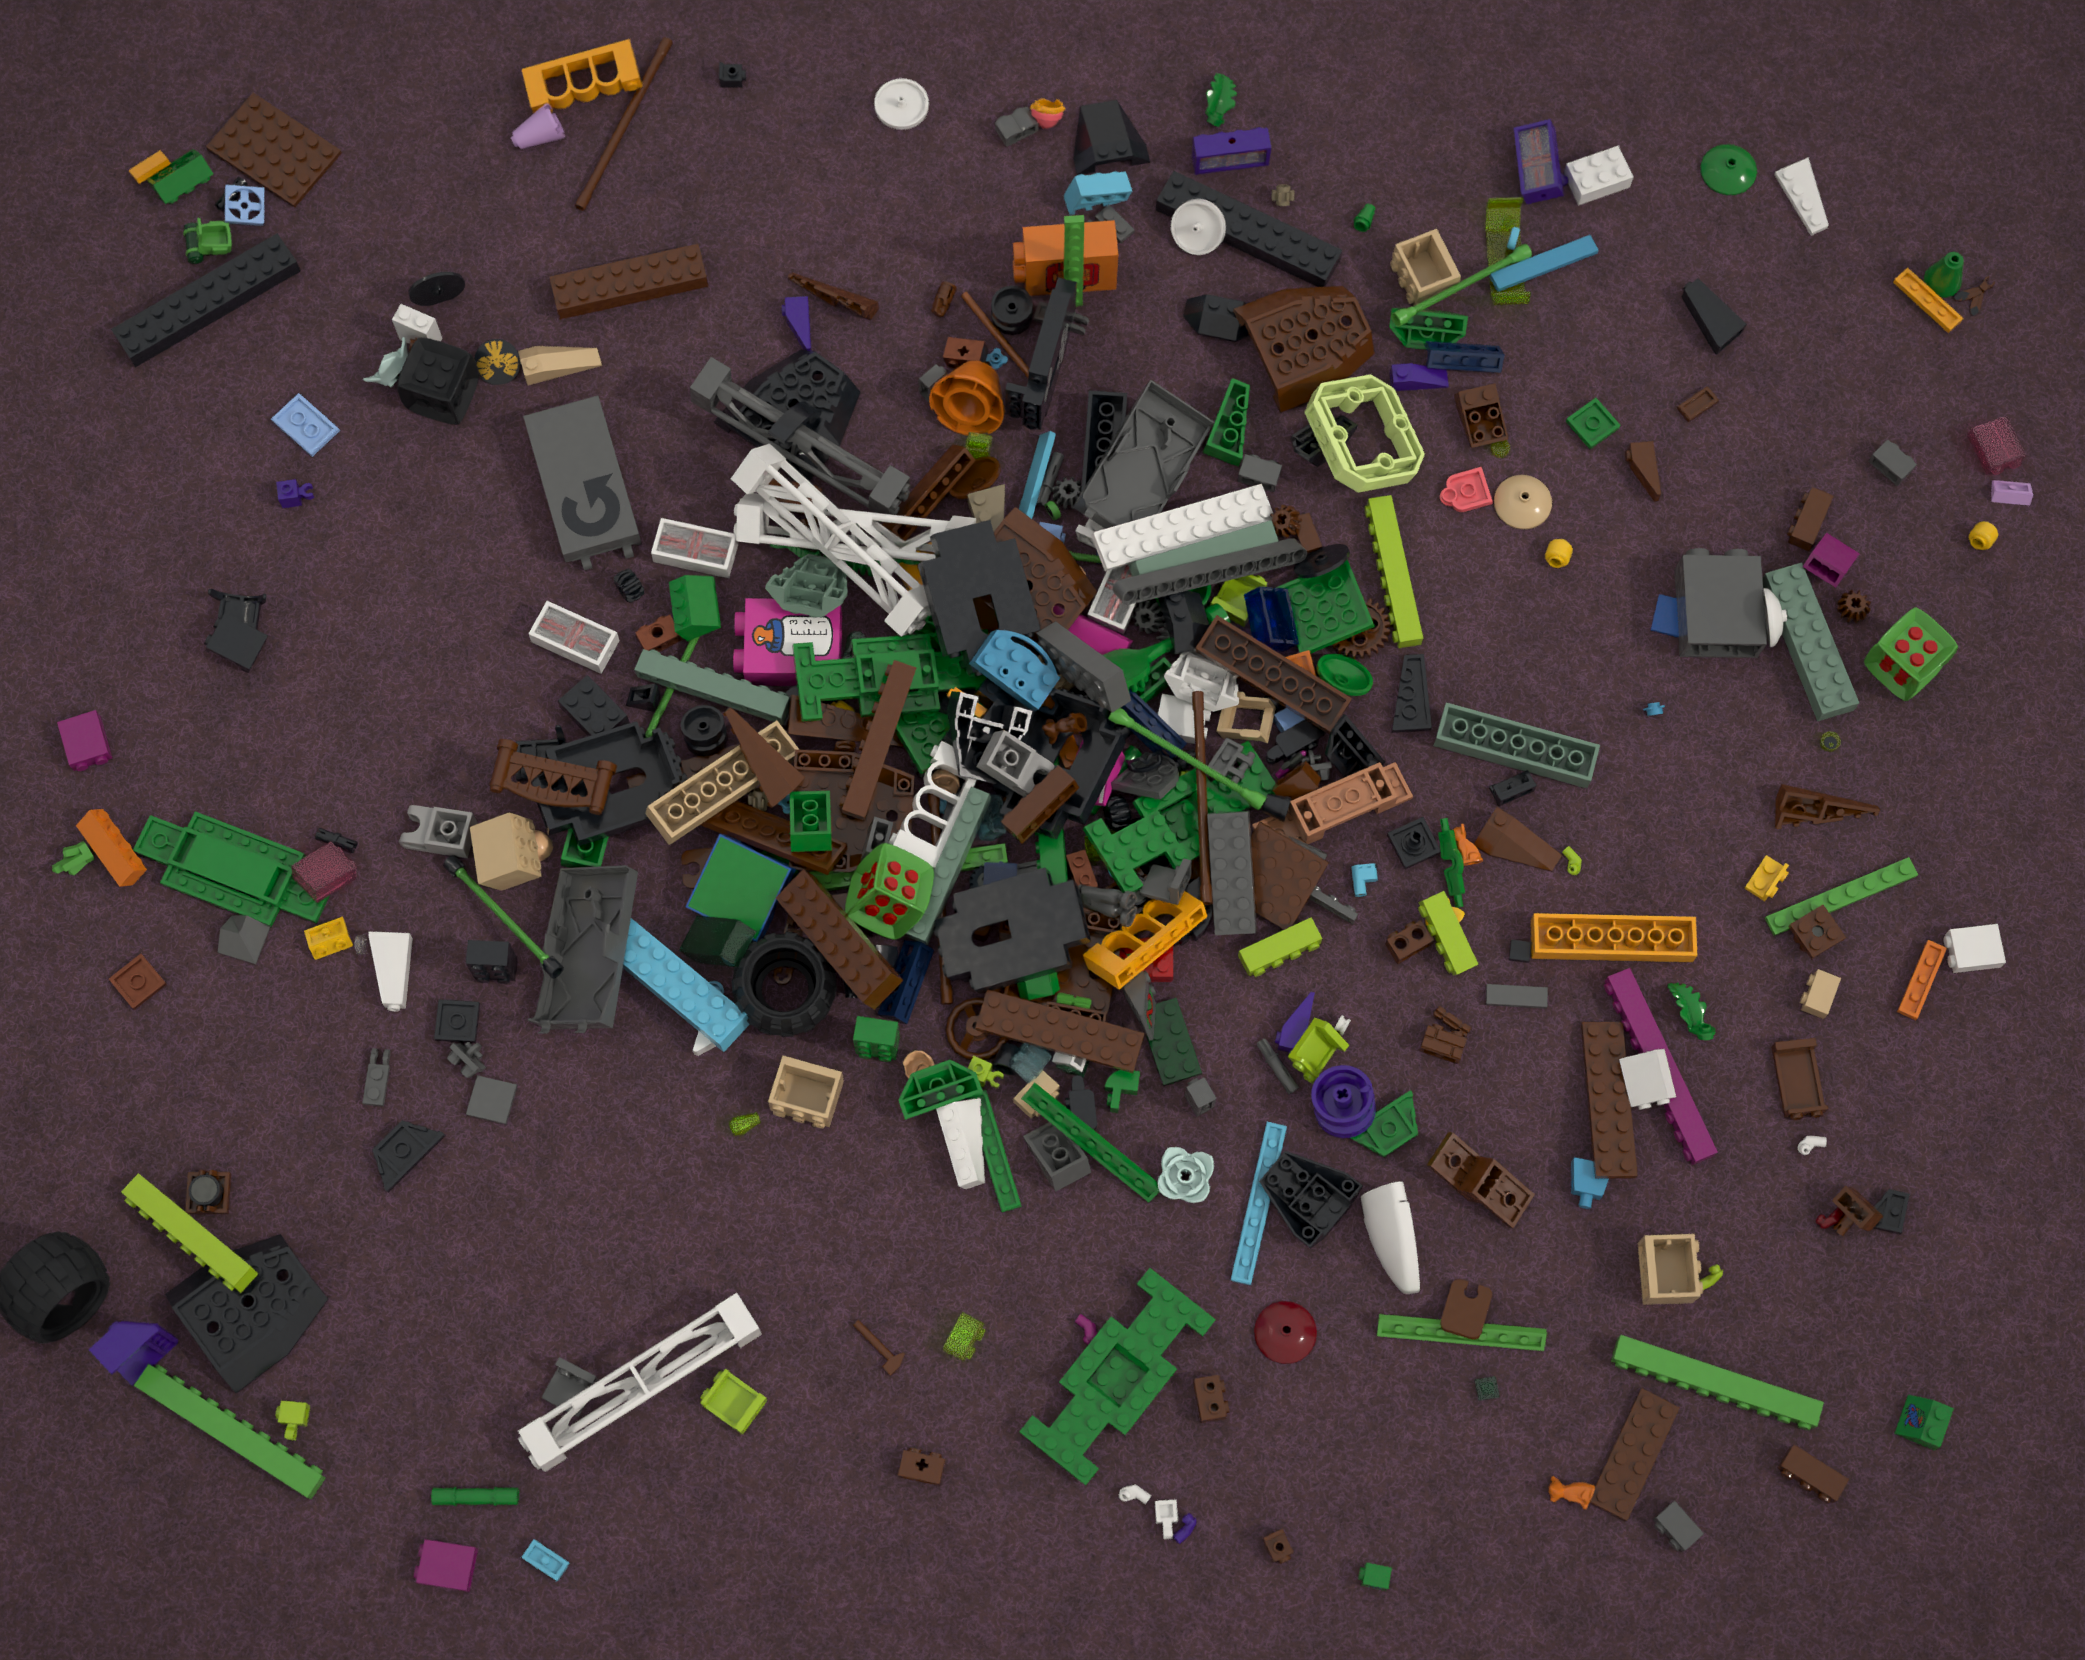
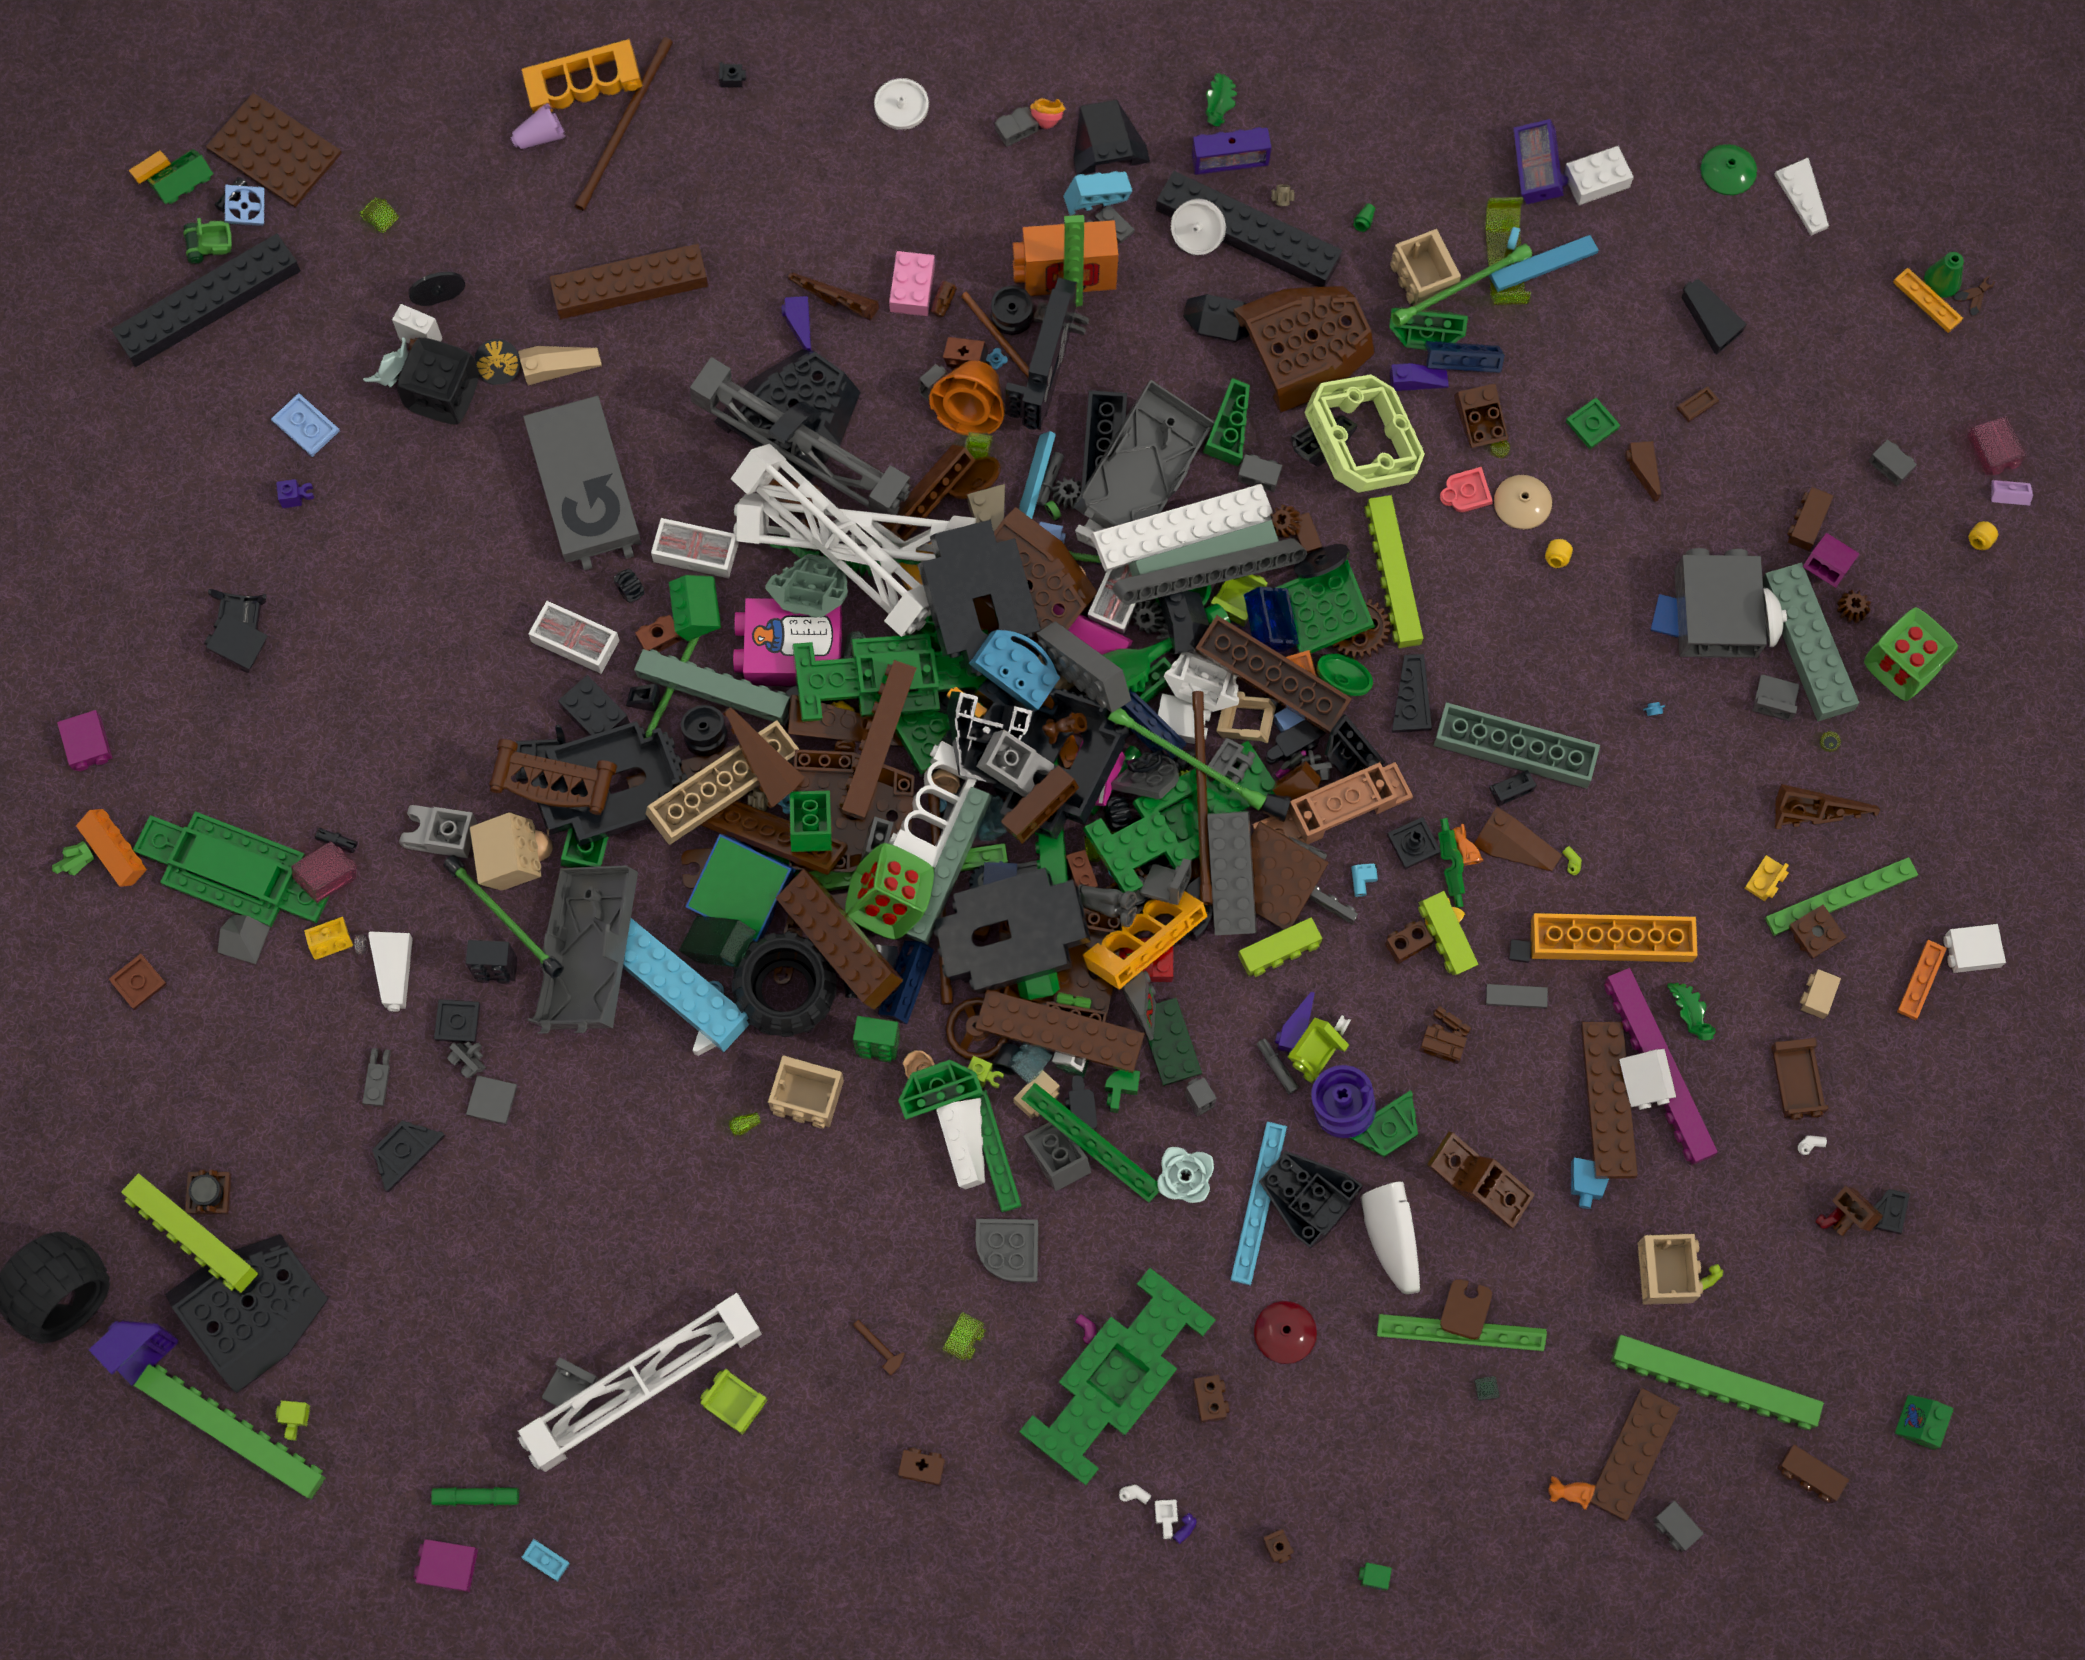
(379, 214): none -> clear neon green piece
(912, 283): none -> bright pink brick
(1009, 1248): none -> dark grey plate
(1776, 698): none -> dark grey bracket

